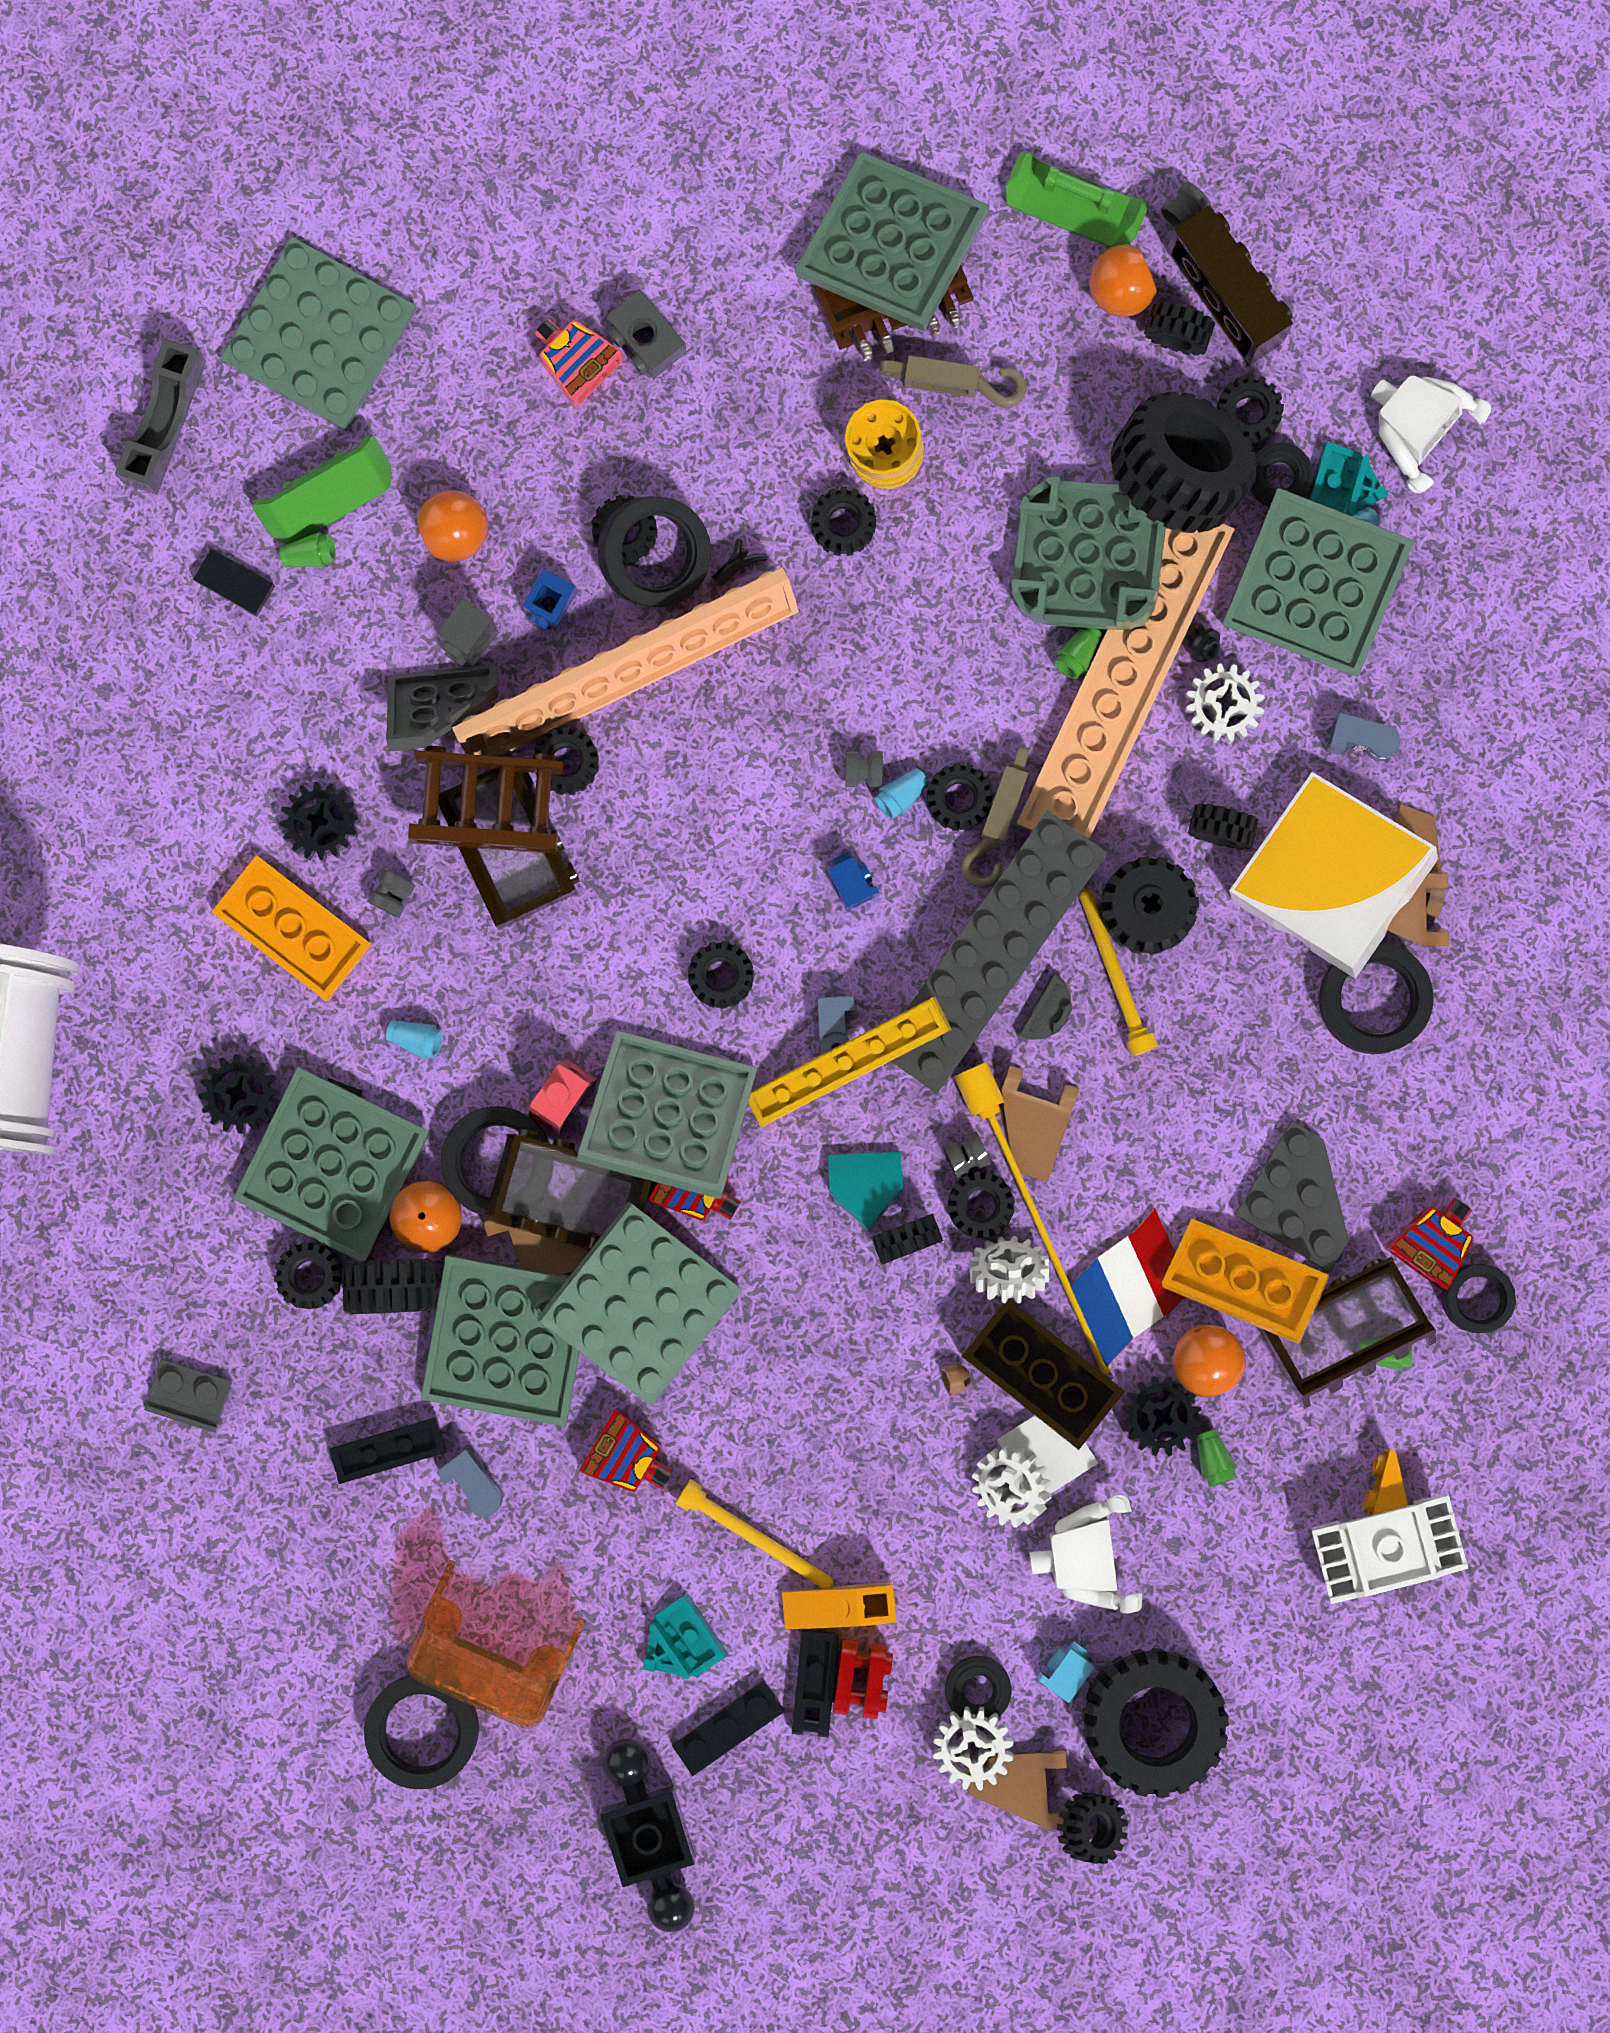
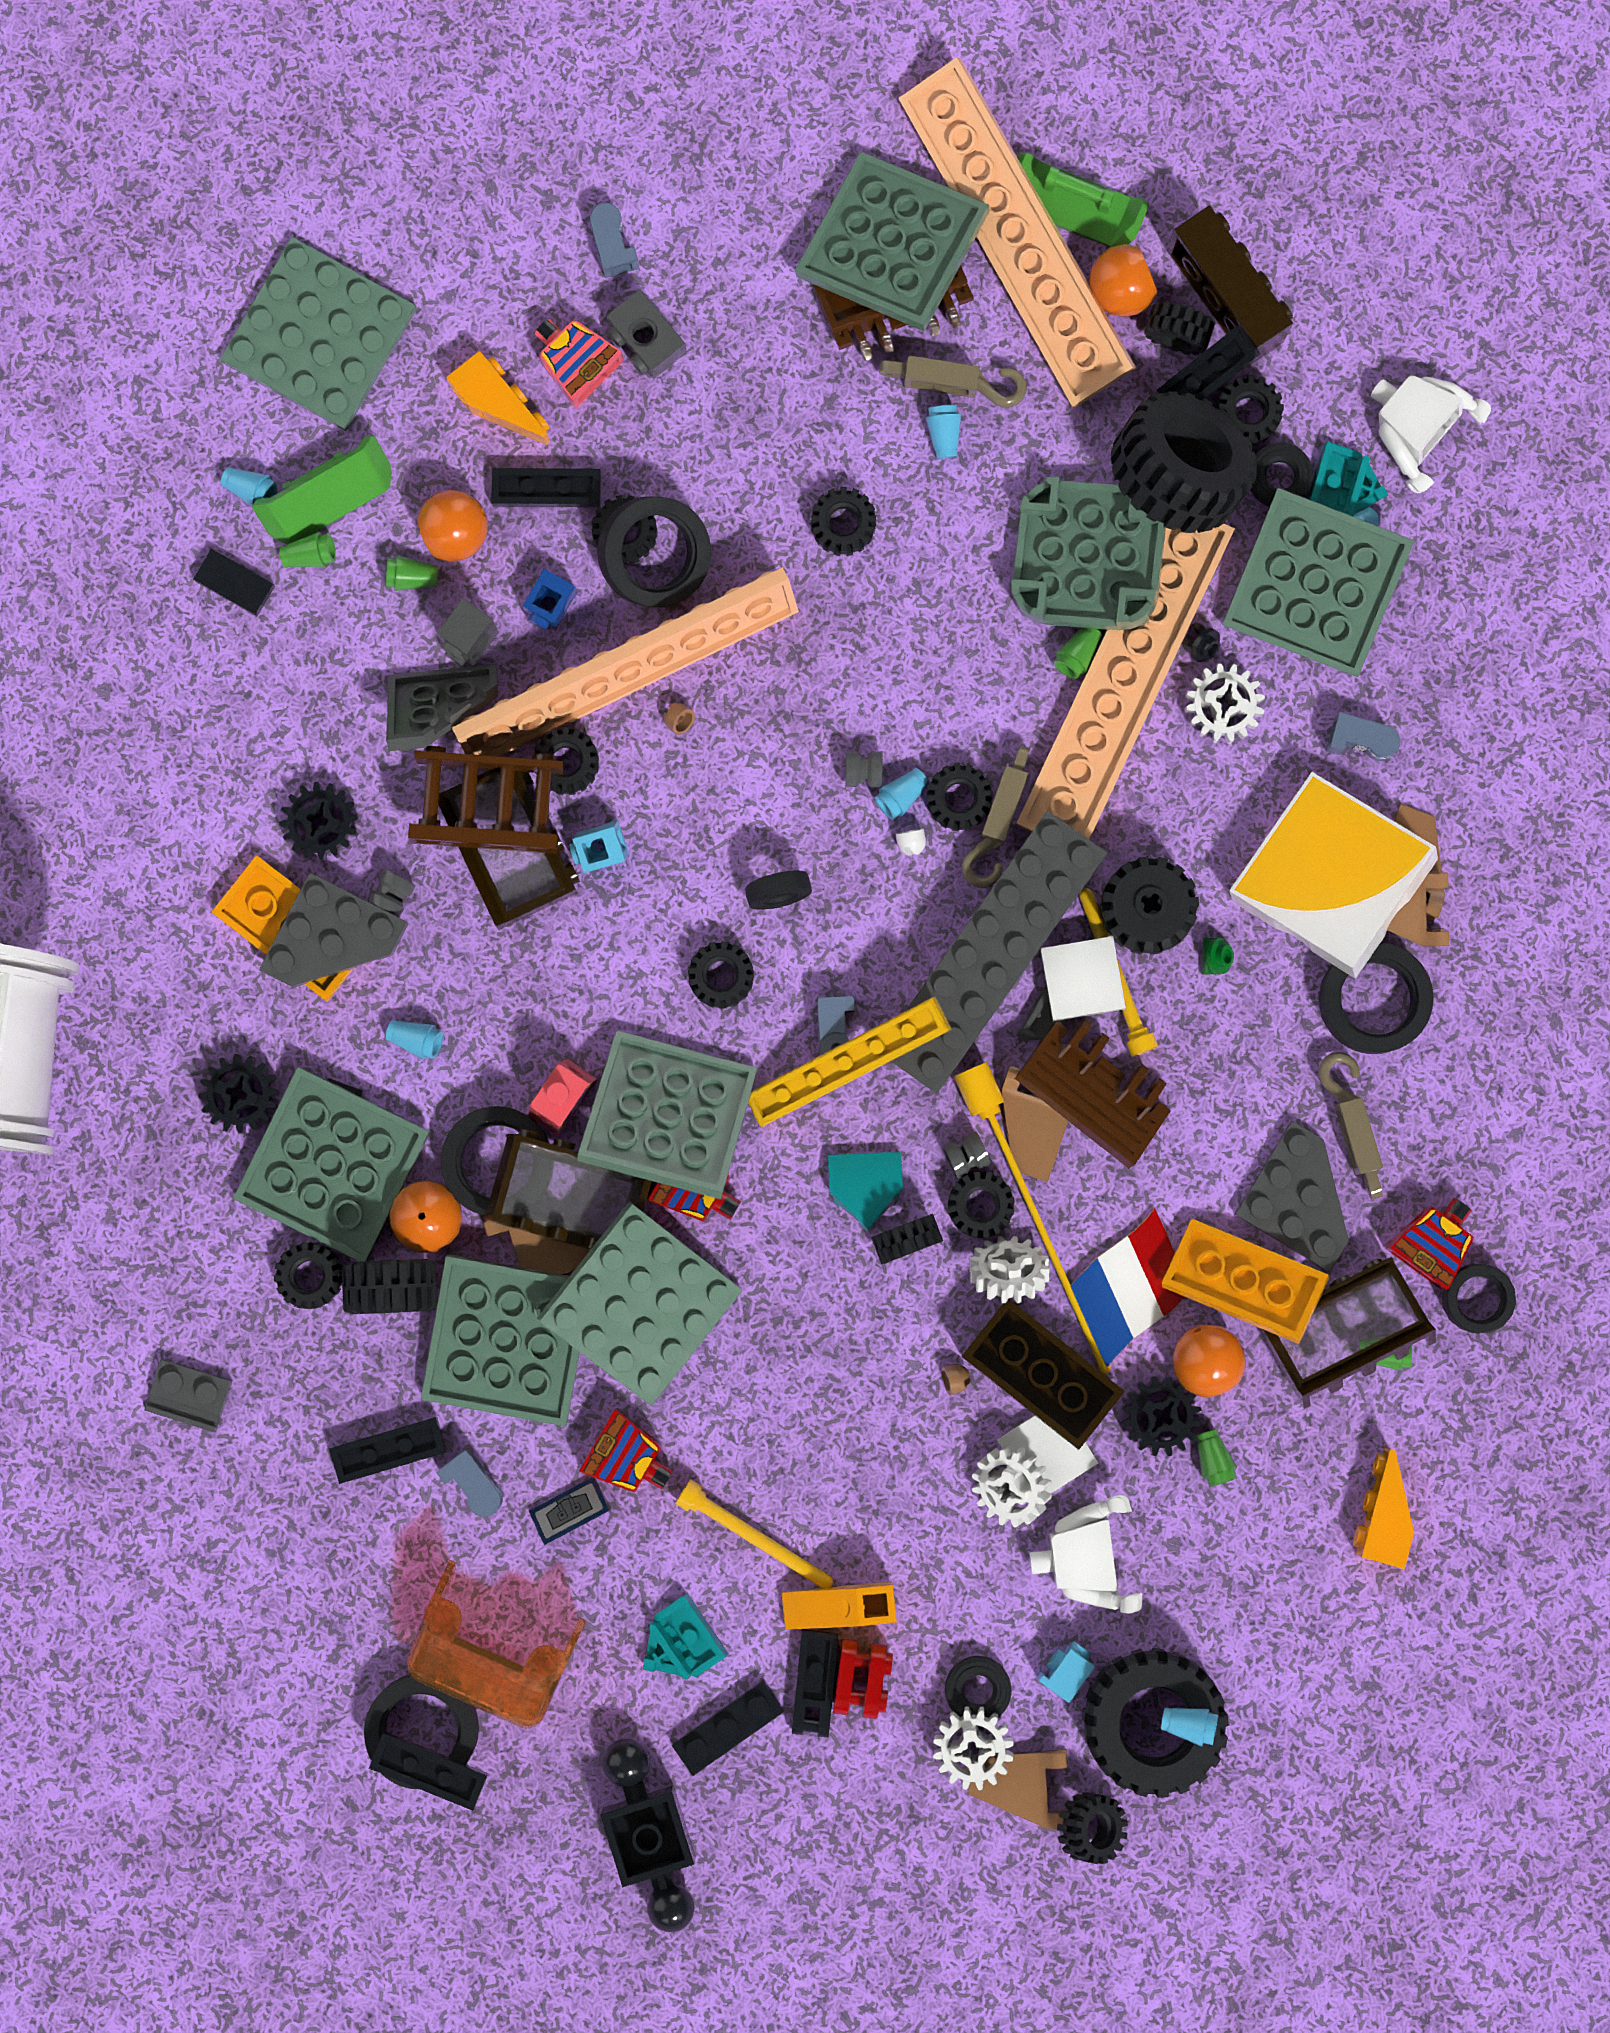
(172, 391): dark grey arch -> none
(248, 484): none -> medium azure cone
(330, 934): none -> dark grey plate
(410, 574): none -> bright green cone
(428, 1770): none -> black plate
(488, 396): none -> light orange slope
(546, 487): none -> black plate
(569, 1510): none -> slope
(591, 859): none -> medium azure brick
(607, 231): none -> sand blue leg
(685, 721): none -> medium nougat hinge
(736, 562): black bar -> none
(778, 890): none -> black tyre
(851, 881): blue brick -> none
(890, 424): yellow wheel -> none
(911, 841): none -> white hinge
(944, 430): none -> medium azure cone
(1018, 233): none -> light nougat plate
(1083, 978): none -> white tile
(1091, 1095): none -> reddish brown hinge
(1186, 204): dark grey wheel -> none
(1190, 1724): none -> medium azure cone
(1214, 366): none -> black plate
(1216, 956): none -> green plate
(1223, 826): black tyre -> none
(1354, 1124): none -> dark tan piece
(1389, 1549): white plate -> none

